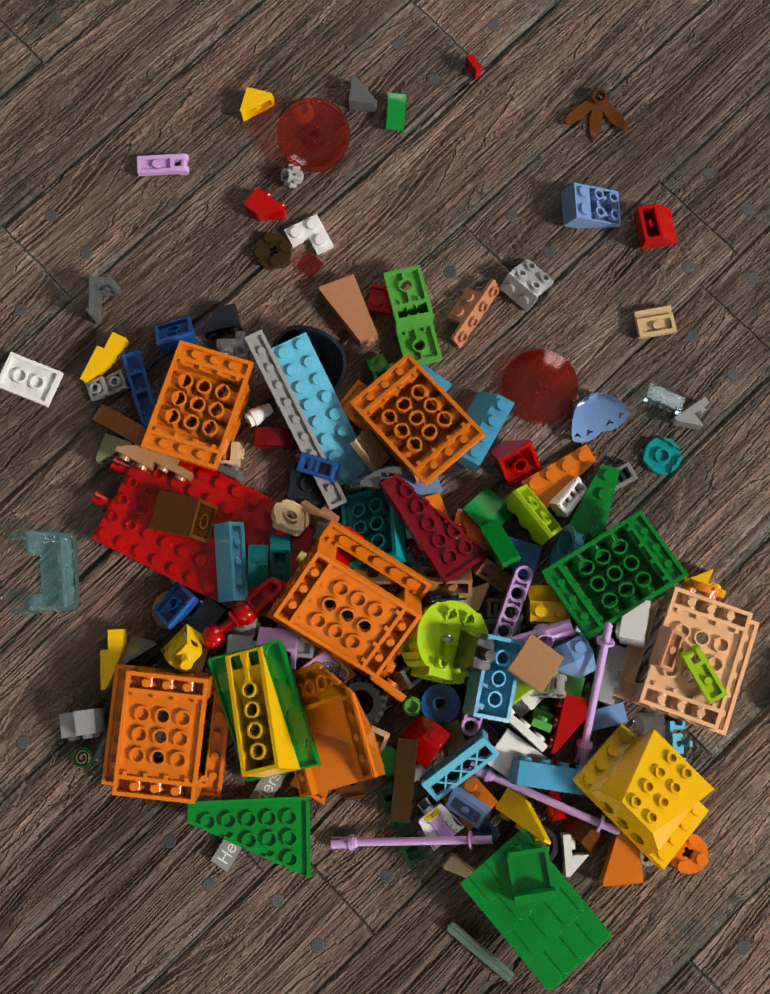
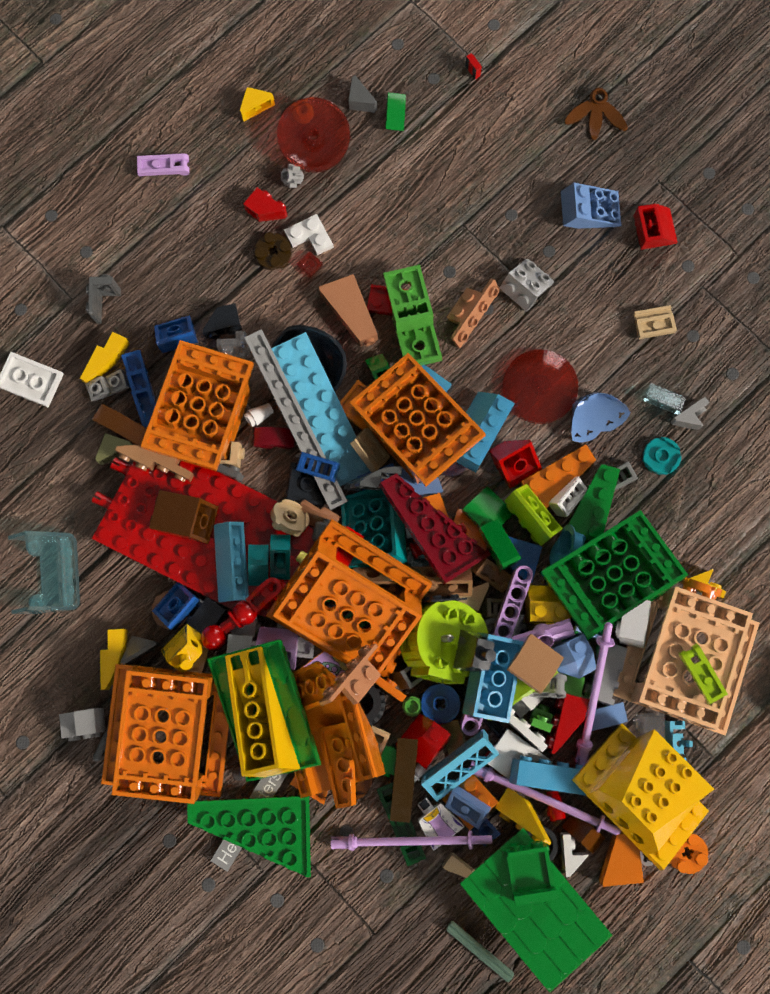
(83, 757): tile -> none
(339, 763): none -> orange wing
(355, 680): none -> nougat bracket
(667, 648): nougat slope -> none

